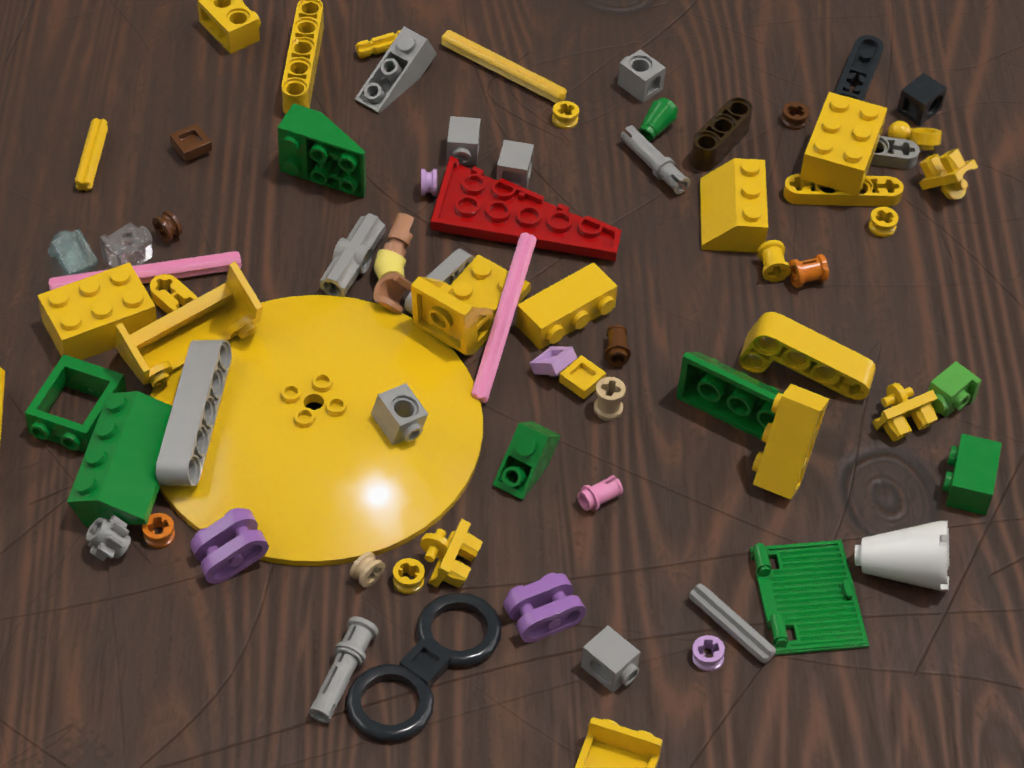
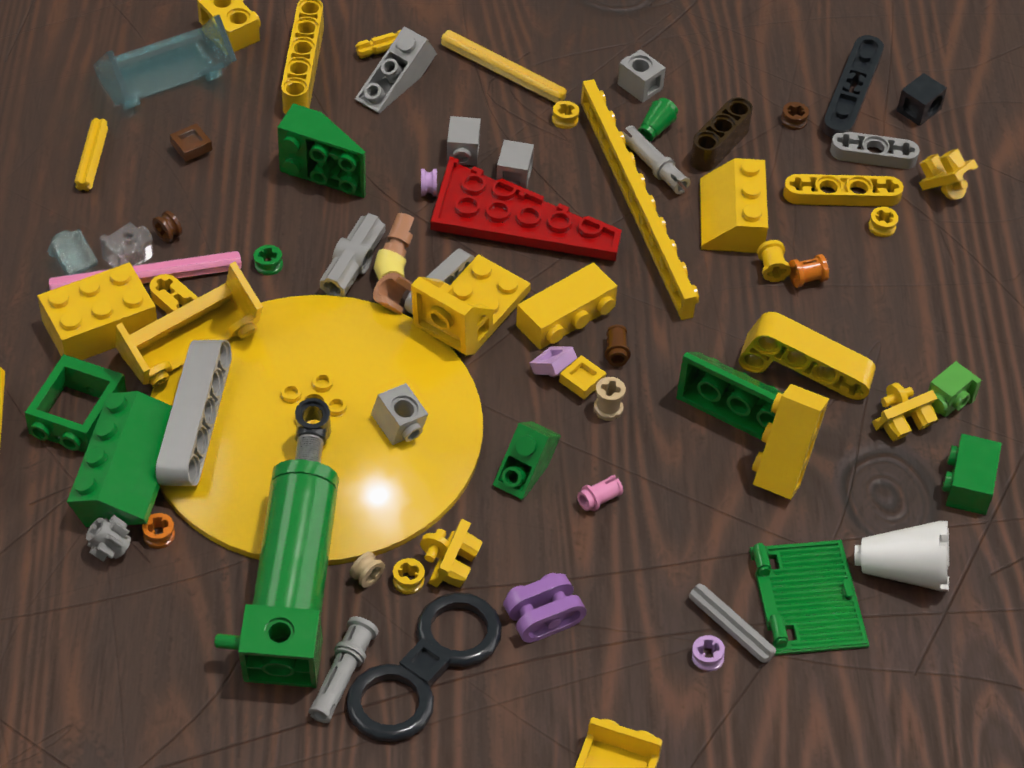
(166, 64): none -> clear light blue windscreen
(229, 545): medium lavender brick -> none
(268, 267): none -> green bush
(283, 624): none -> green piece
(503, 317): bright pink axle -> none
(611, 659): light grey brick -> none
(639, 201): none -> yellow plate
(843, 143): yellow brick -> none
(924, 137): yellow plate -> none

